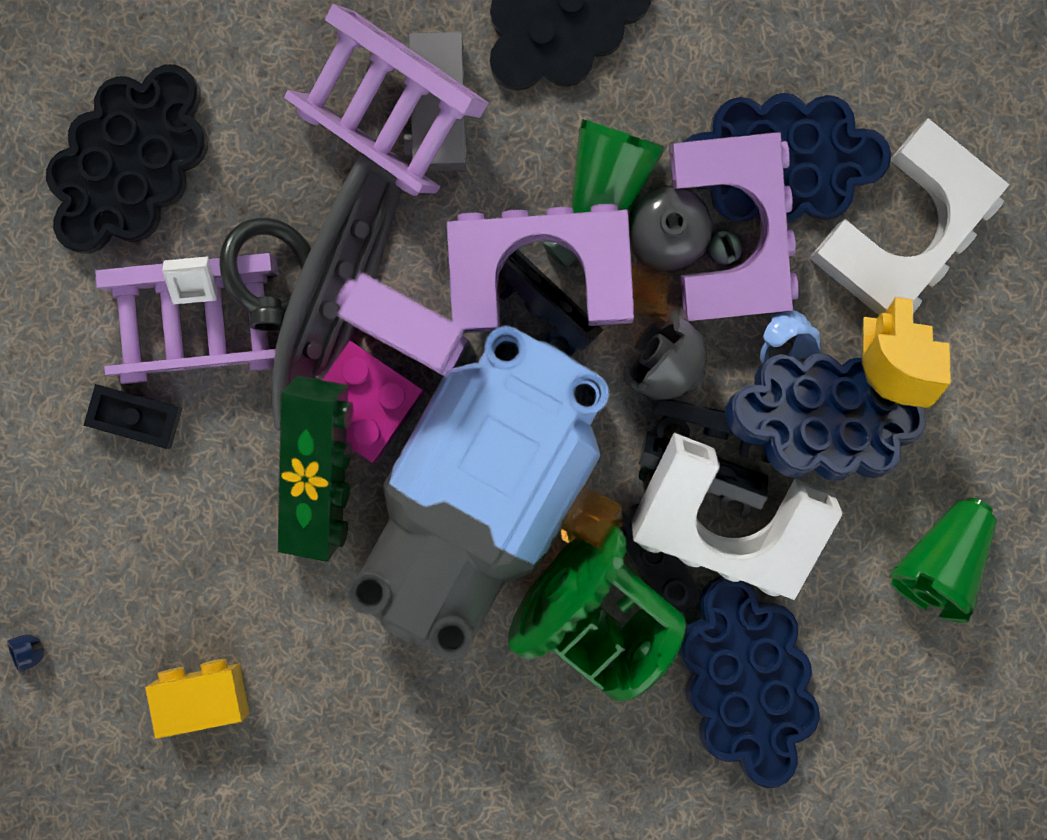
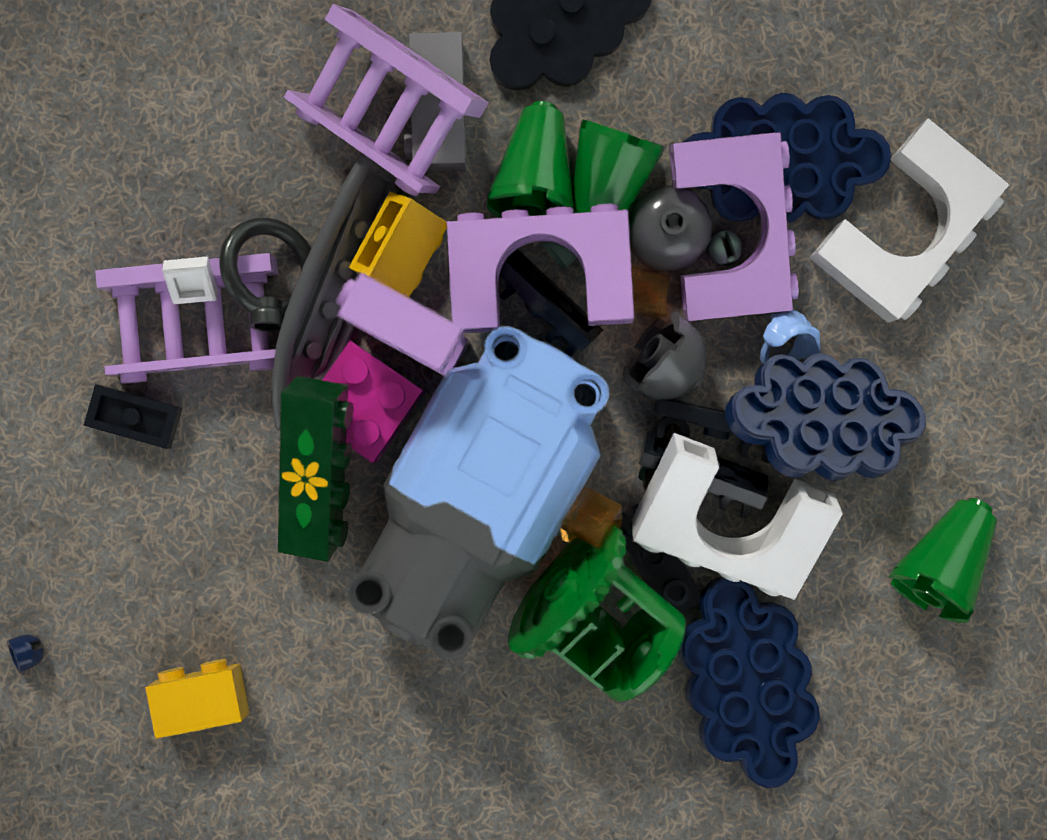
(127, 159): black plate -> none
(399, 244): none -> yellow brick
(534, 166): none -> green cone
(903, 358): yellow brick -> none

